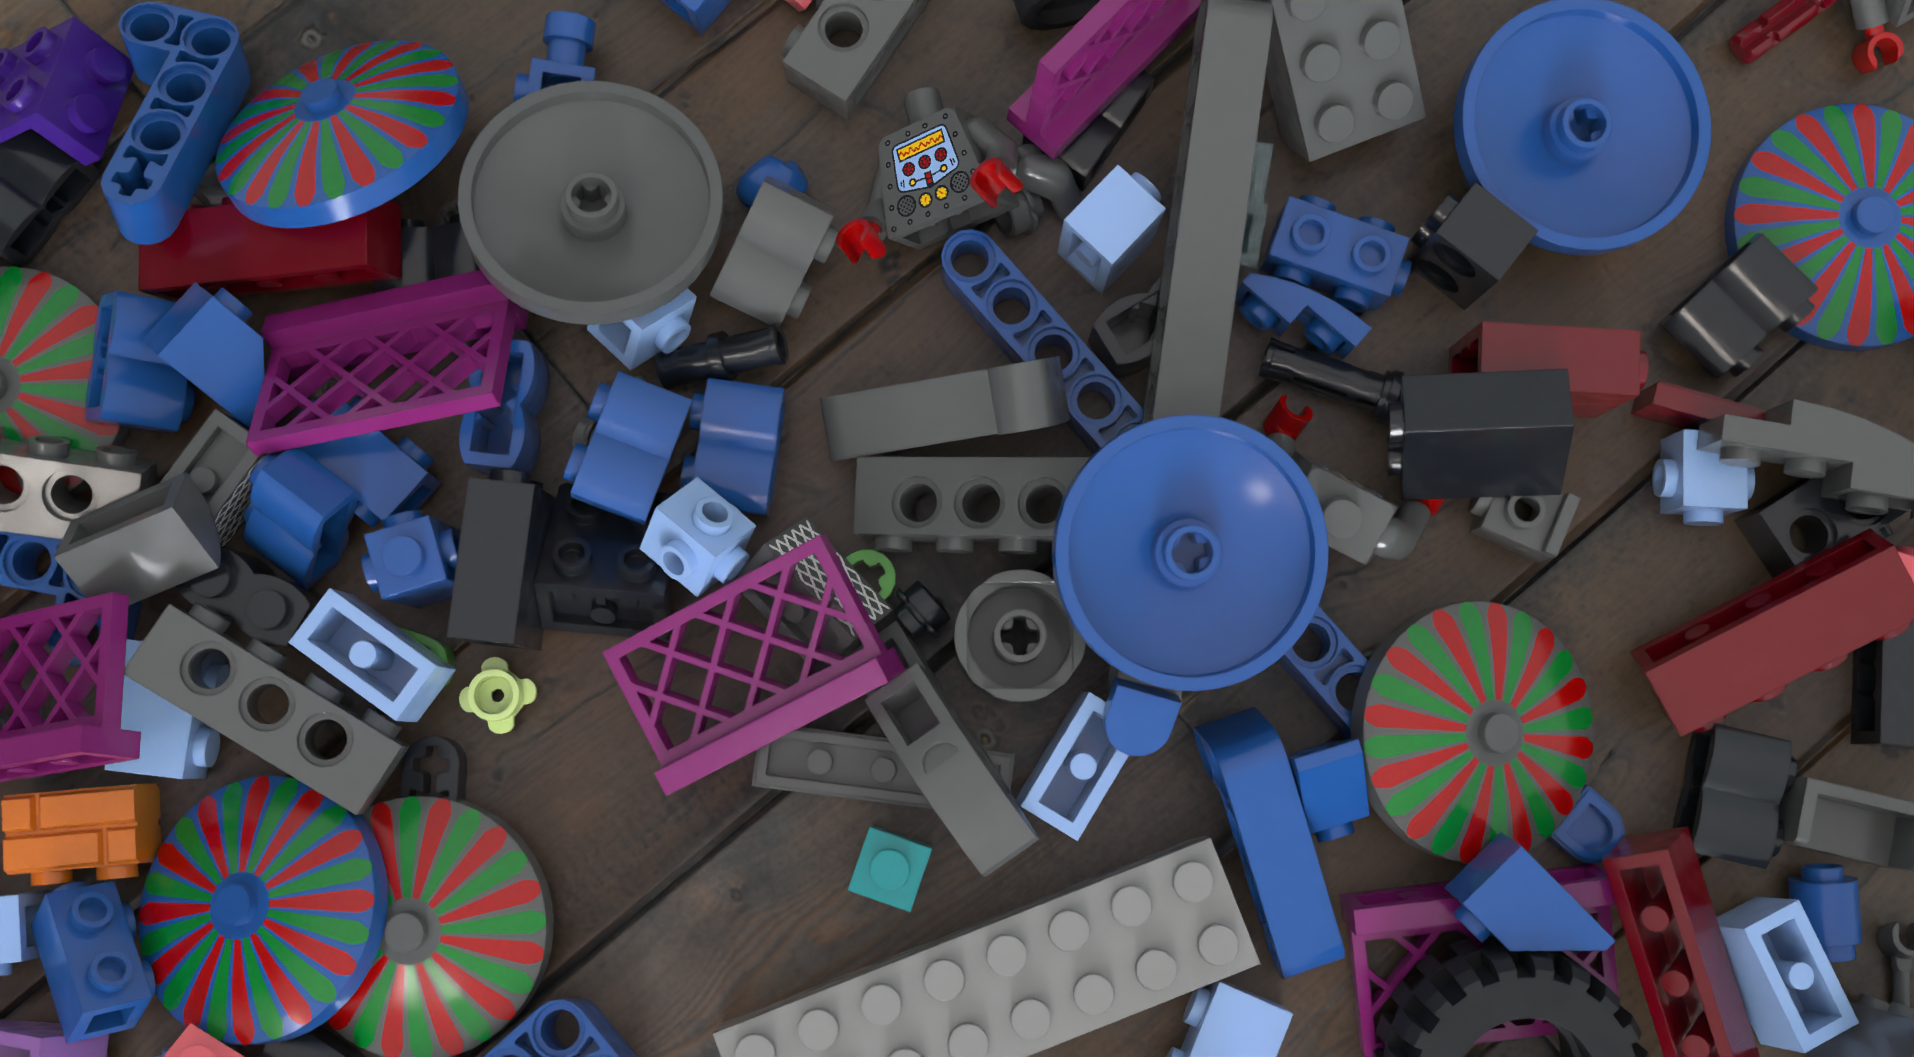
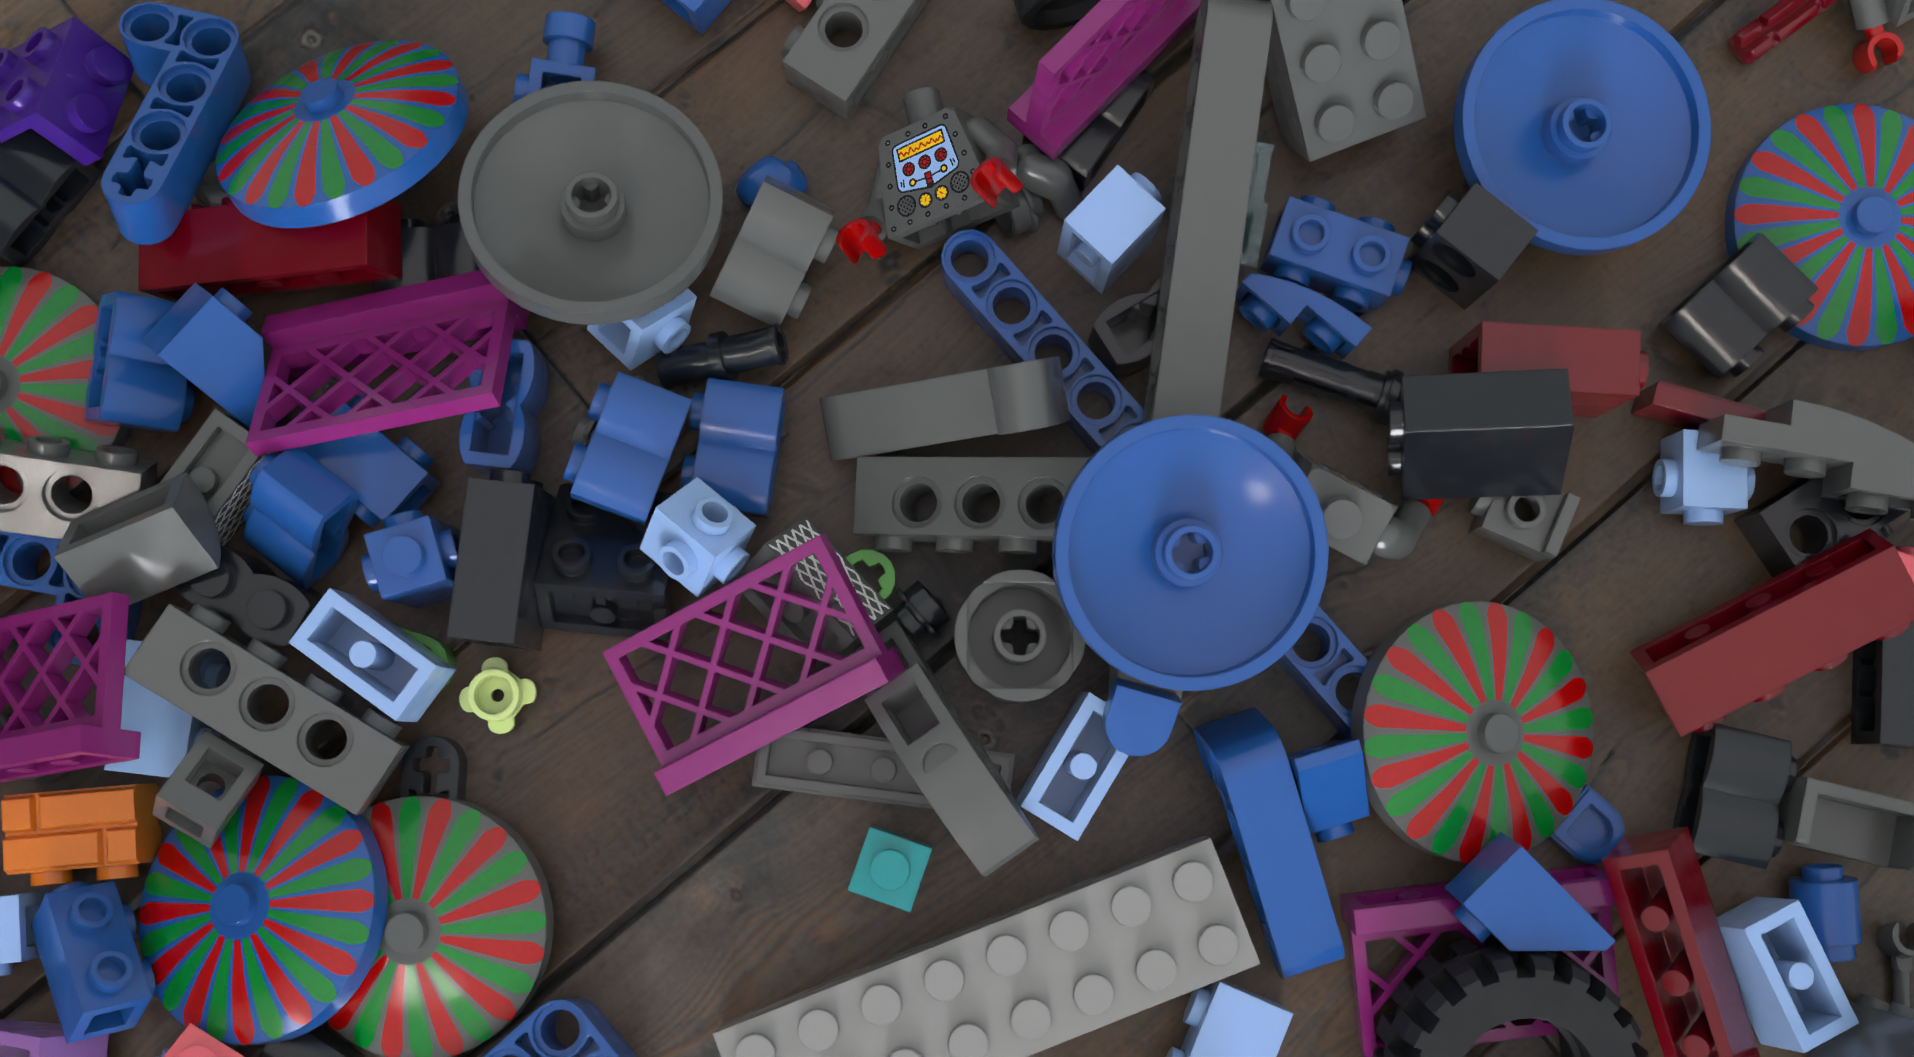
(192, 809): none -> dark grey brick

